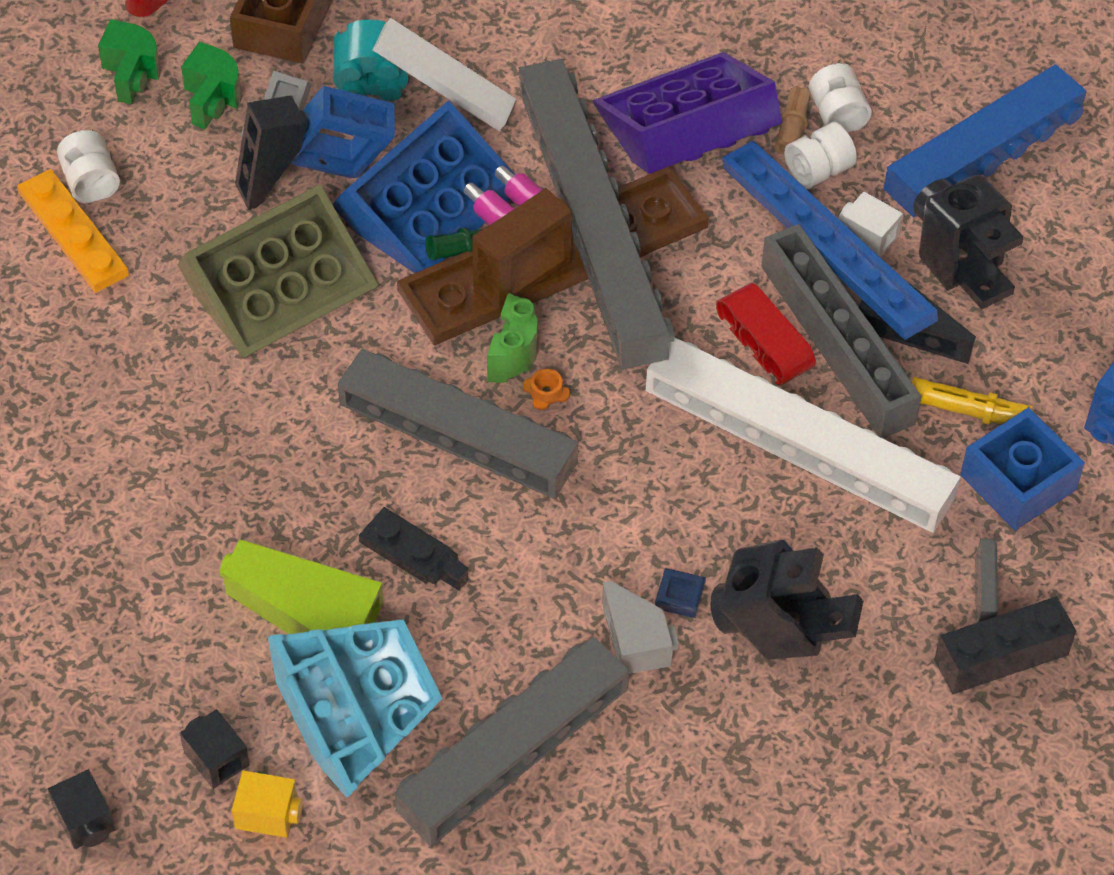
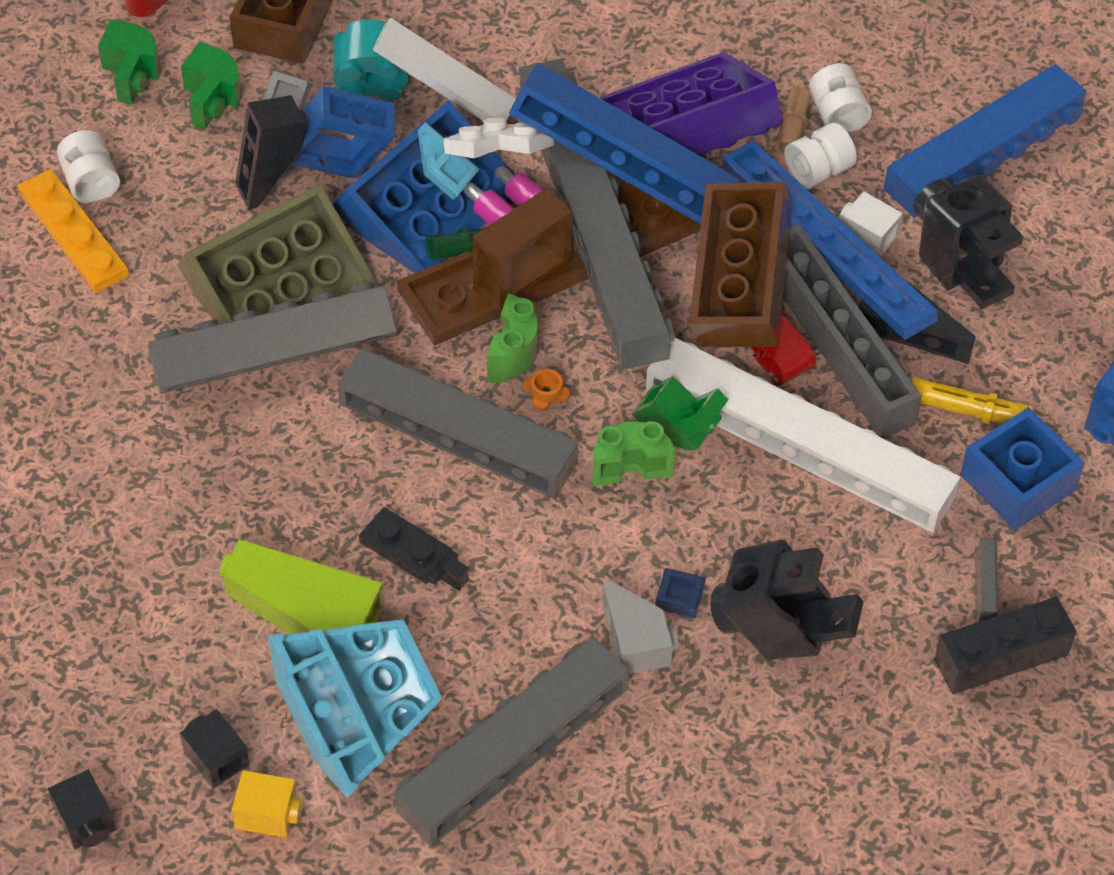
(271, 338): none -> dark grey brick
(446, 171): none -> medium azure tile
(496, 135): none -> white plate
(616, 141): none -> blue brick
(632, 448): none -> bright green cylinder
(682, 415): none -> green brick
(741, 265): none -> reddish brown brick

